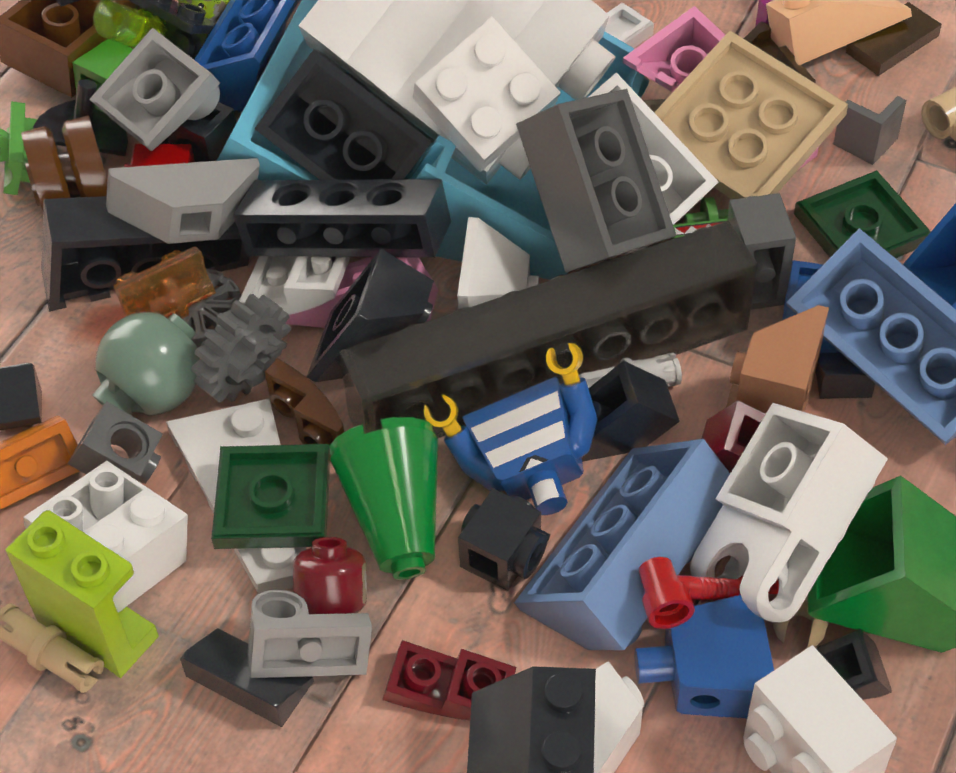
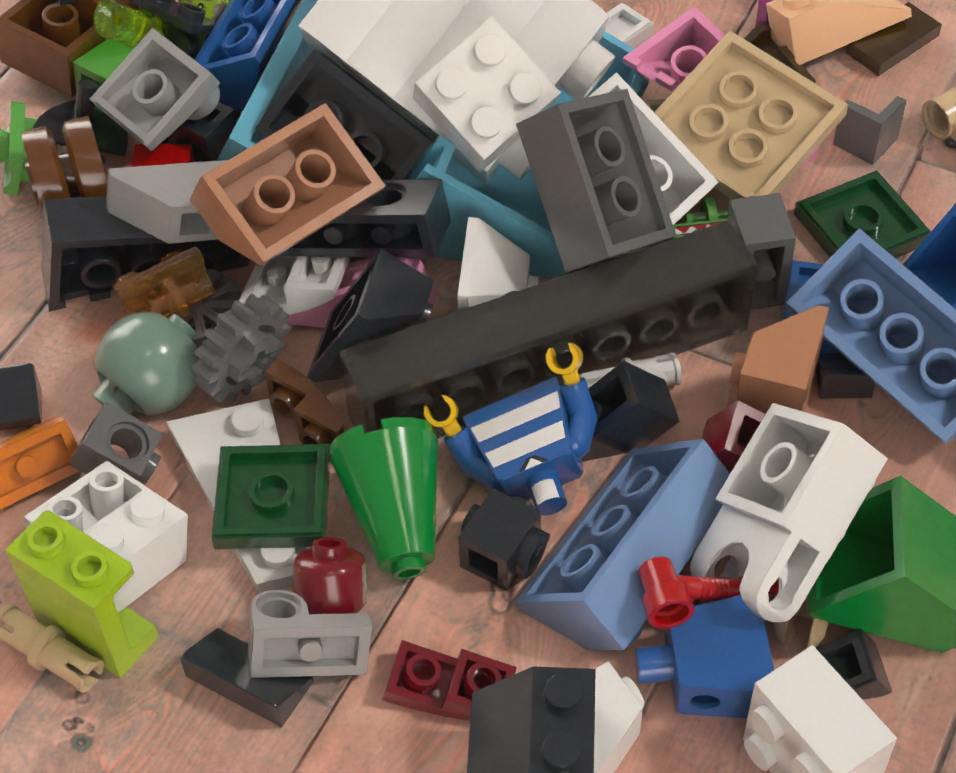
(285, 187): none -> nougat slope

